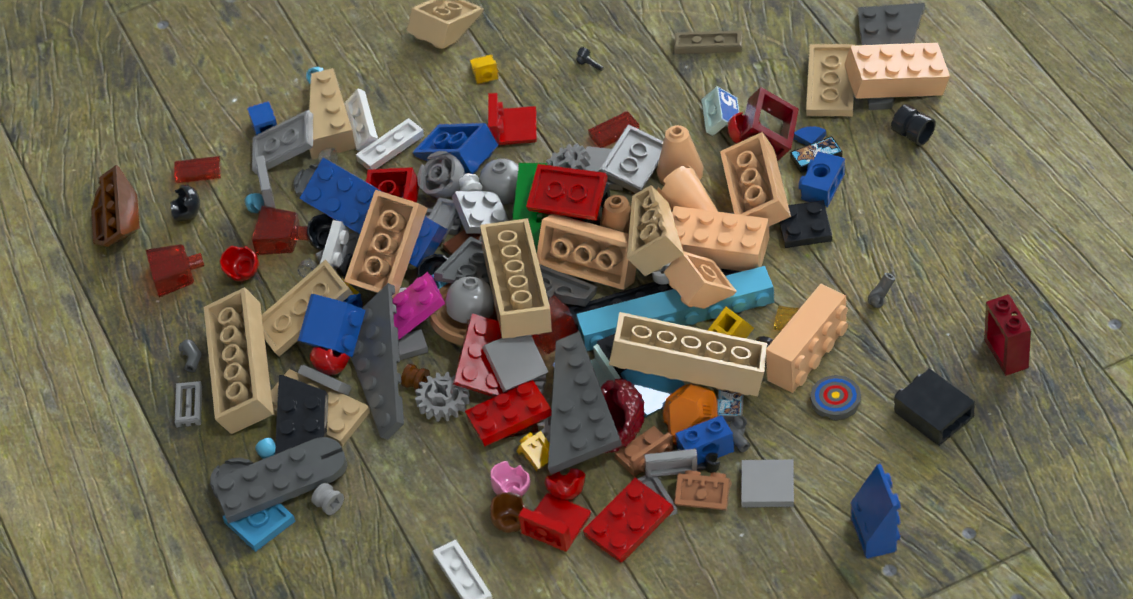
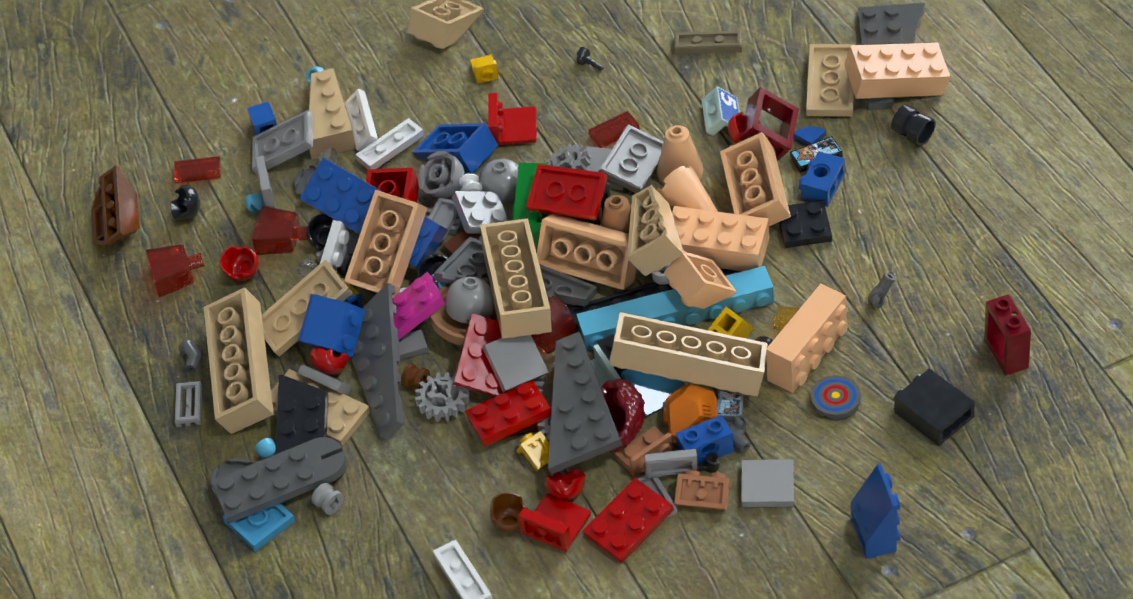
(509, 479): bright pink hair -> none

